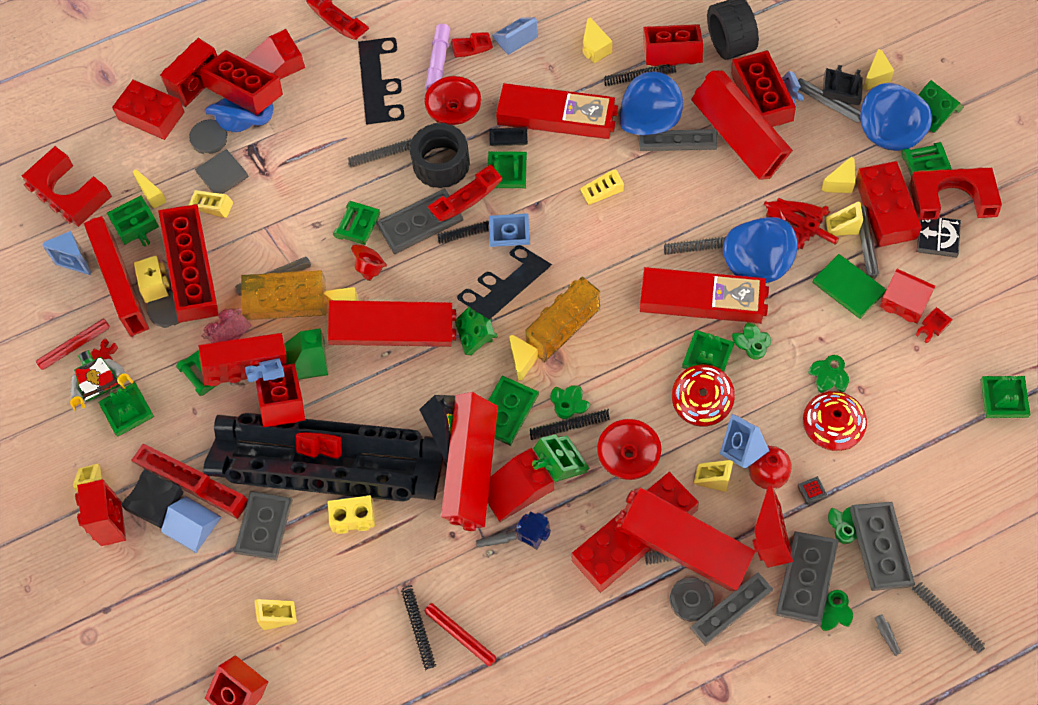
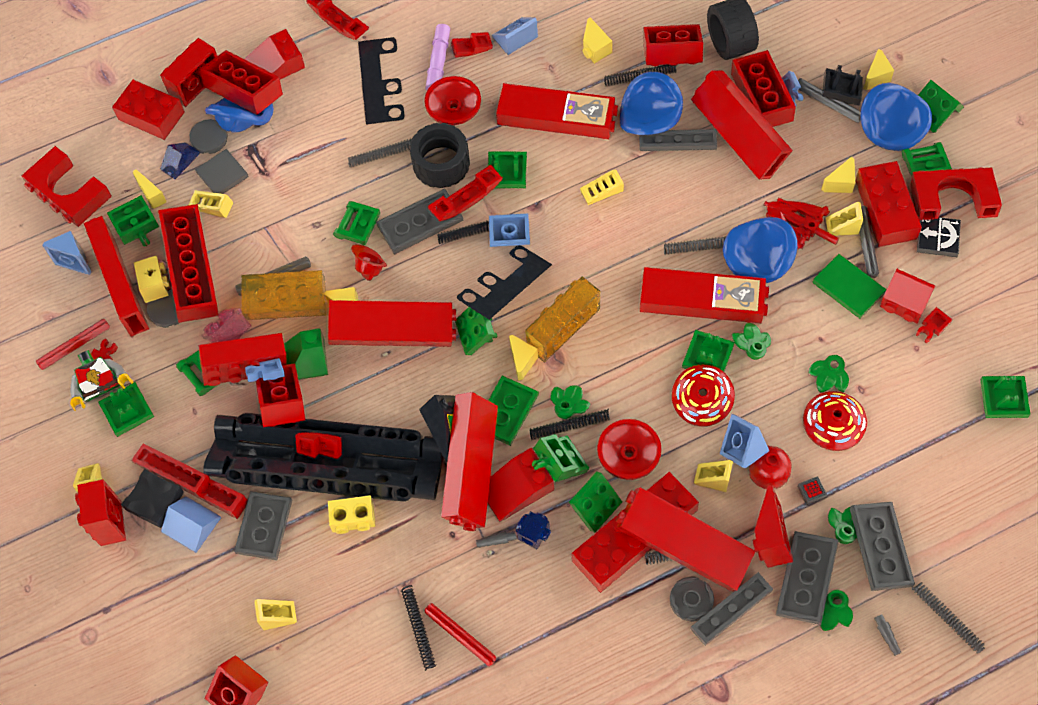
(178, 158): none -> clear blue slope
(508, 136): black tile -> none
(595, 502): none -> green plate

